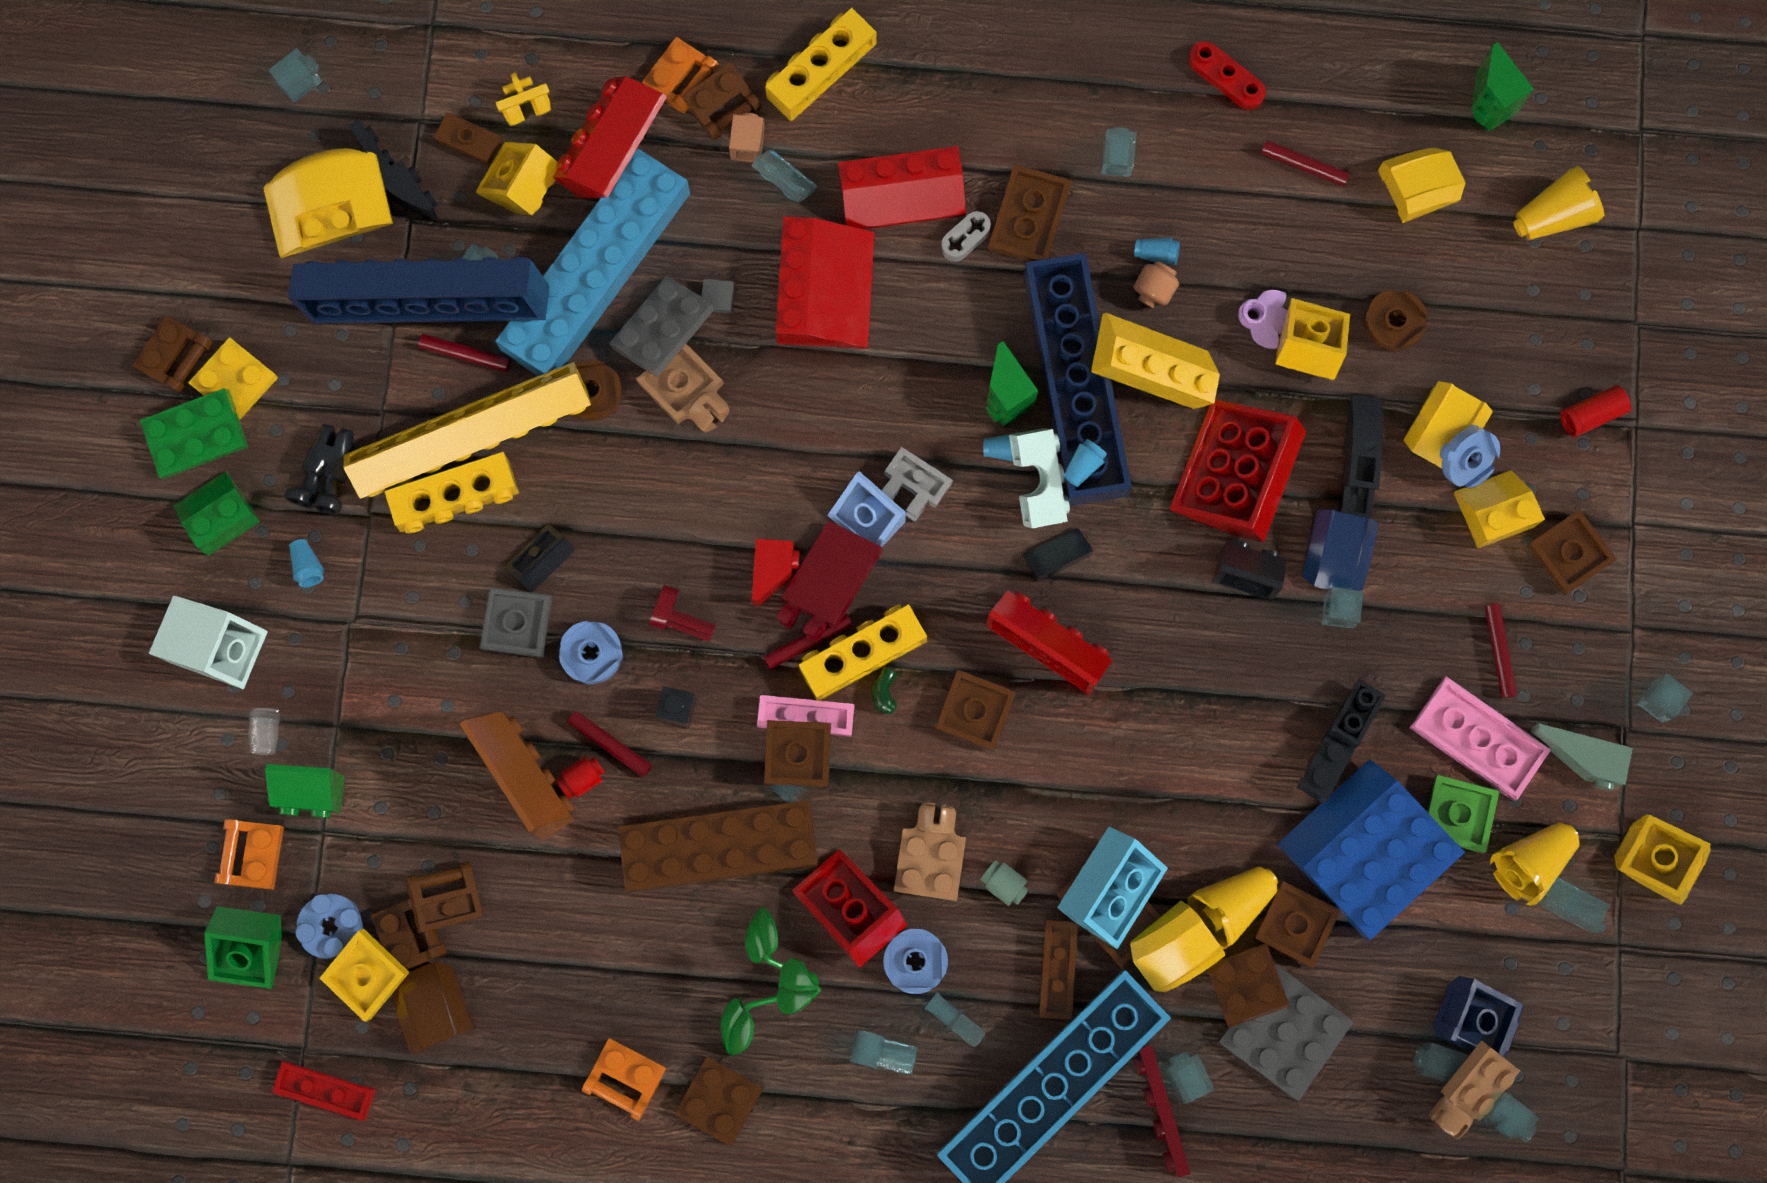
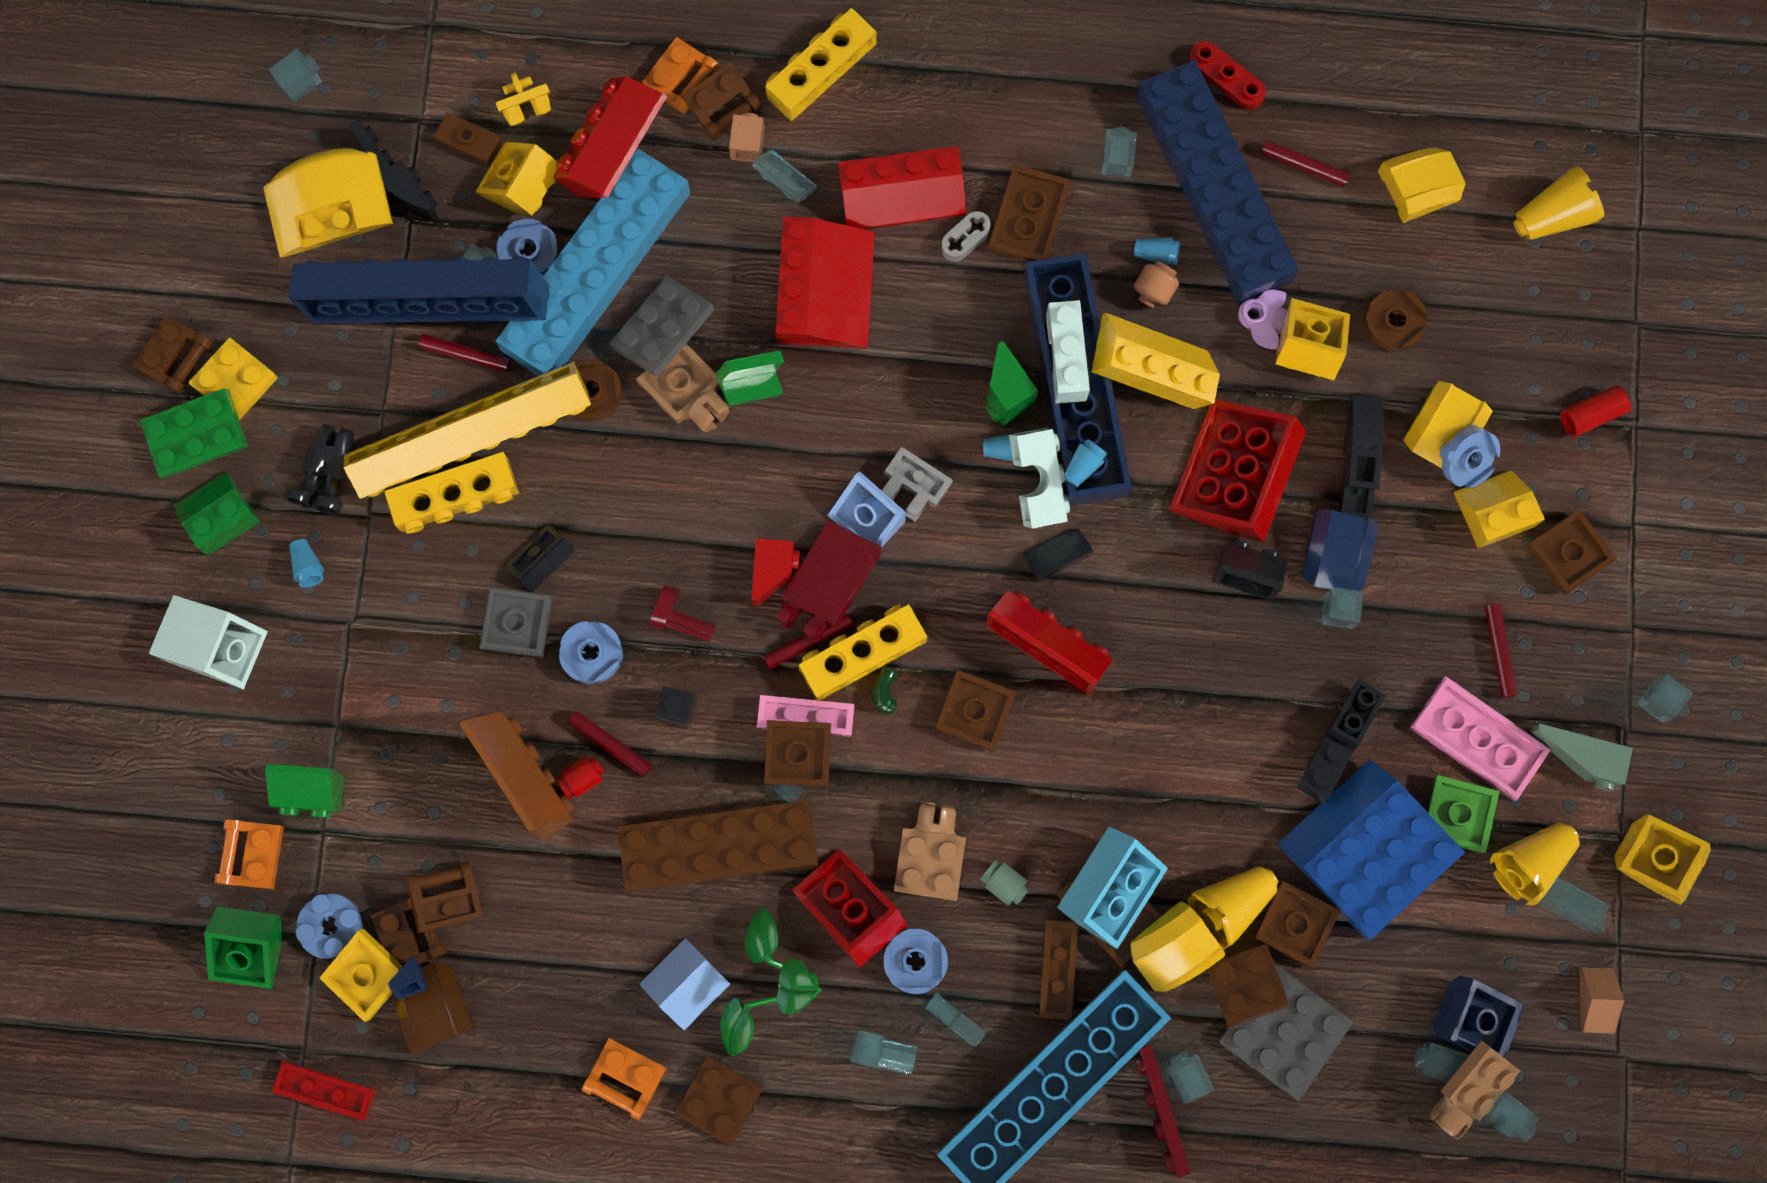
(263, 731): clear piece -> none
(408, 980): none -> dark blue slope
(533, 232): none -> medium blue plate
(684, 984): none -> light blue slope
(719, 294): dark grey tile -> none
(750, 378): none -> green panel
(1069, 352): none -> light aqua arch
(1216, 182): none -> dark blue brick
(1498, 89): green slope -> none
(1599, 1000): none -> nougat slope

